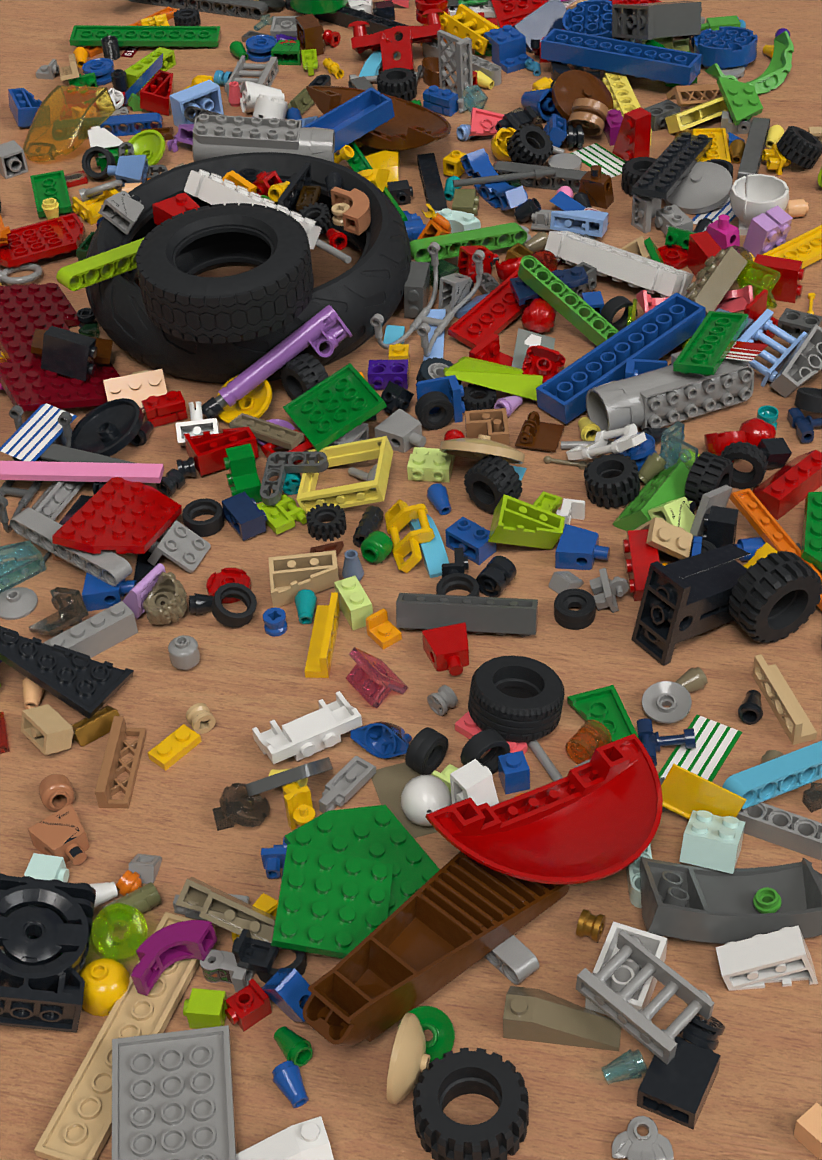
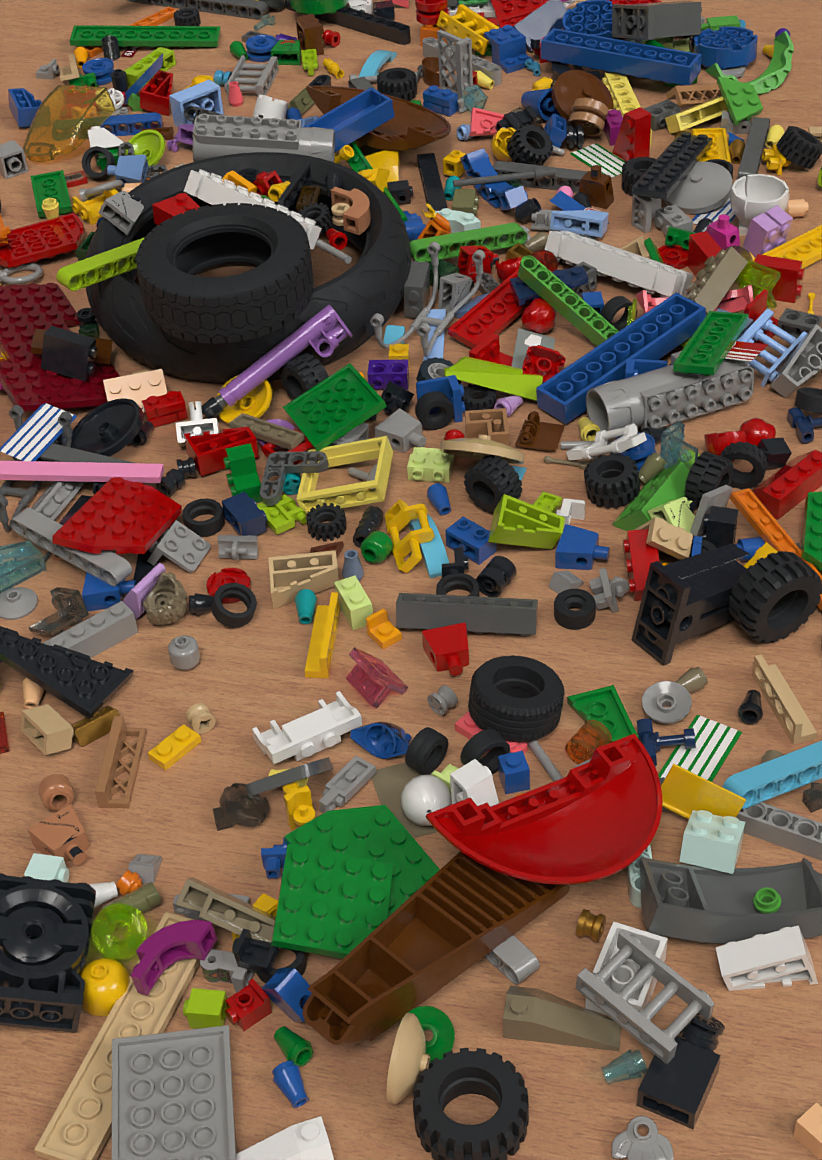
(159, 20): yellow hips -> none
(238, 547): none -> light grey hips
(251, 91): white cone -> none
(275, 621): blue wheel -> none
(284, 25): light grey plate -> none
(387, 42): red piece -> none
(565, 161): light grey tile -> none
(768, 414): teal wheel -> none

